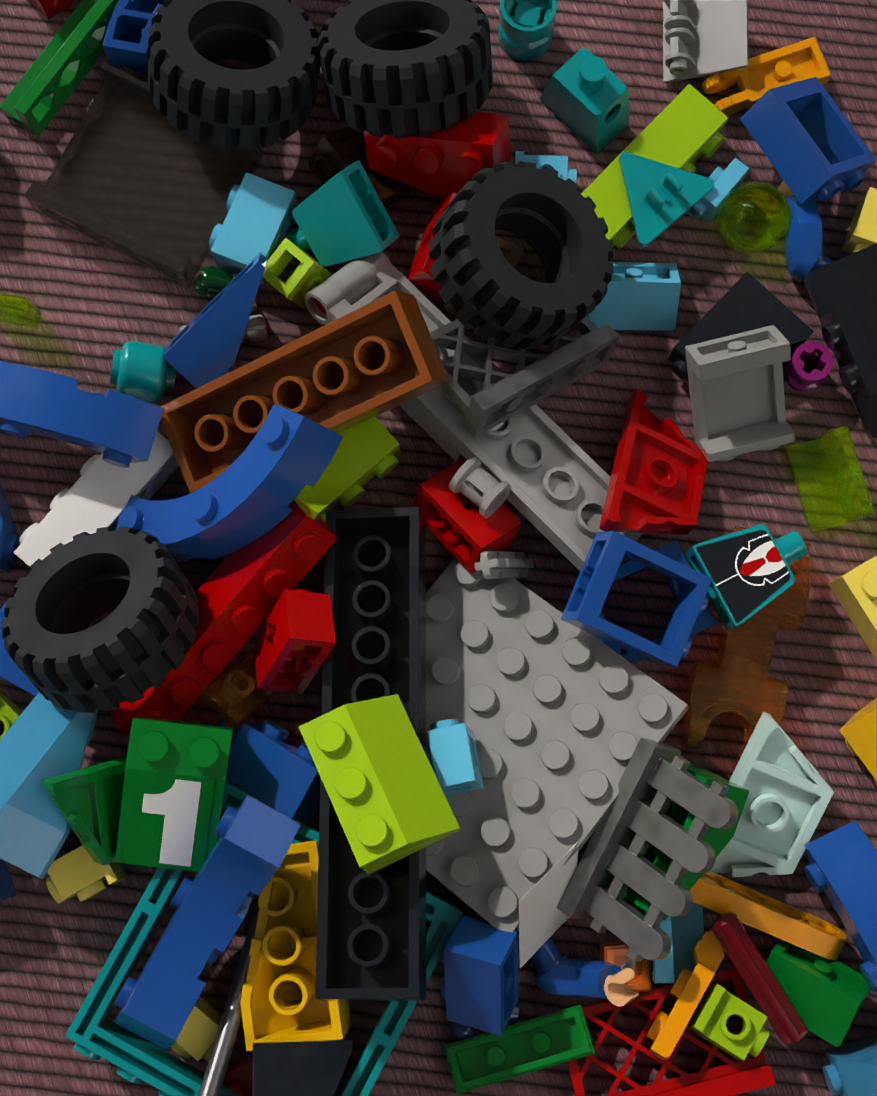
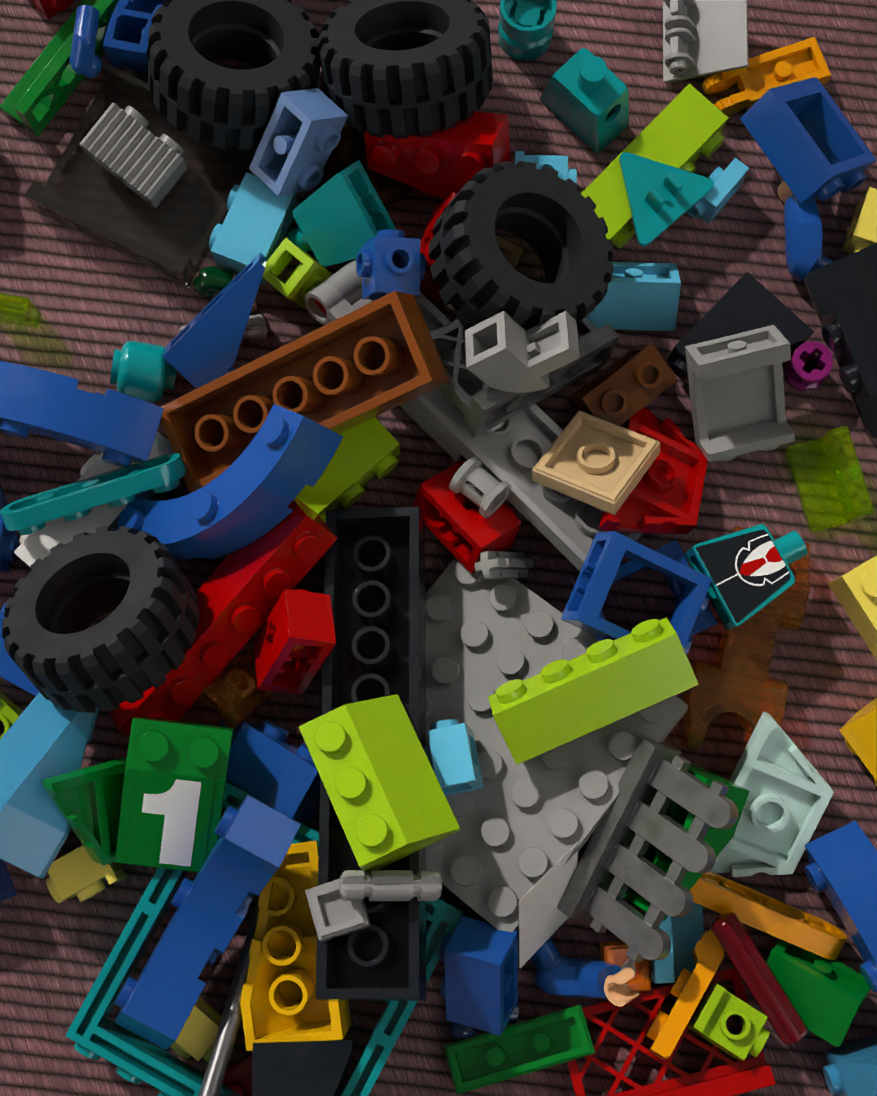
(77, 498): none -> teal plate
(84, 41): none -> blue arm
(134, 154): none -> light grey brick
(298, 141): none -> medium blue brick
(332, 914): none -> light grey tile
(390, 264): none -> blue brick
(390, 885): none -> light grey axle
(518, 358): none -> light grey brick
(591, 689): none -> lime brick
(596, 462): none -> tan tile
(625, 385): none -> reddish brown bracket
(753, 218): clear neon green hair -> none

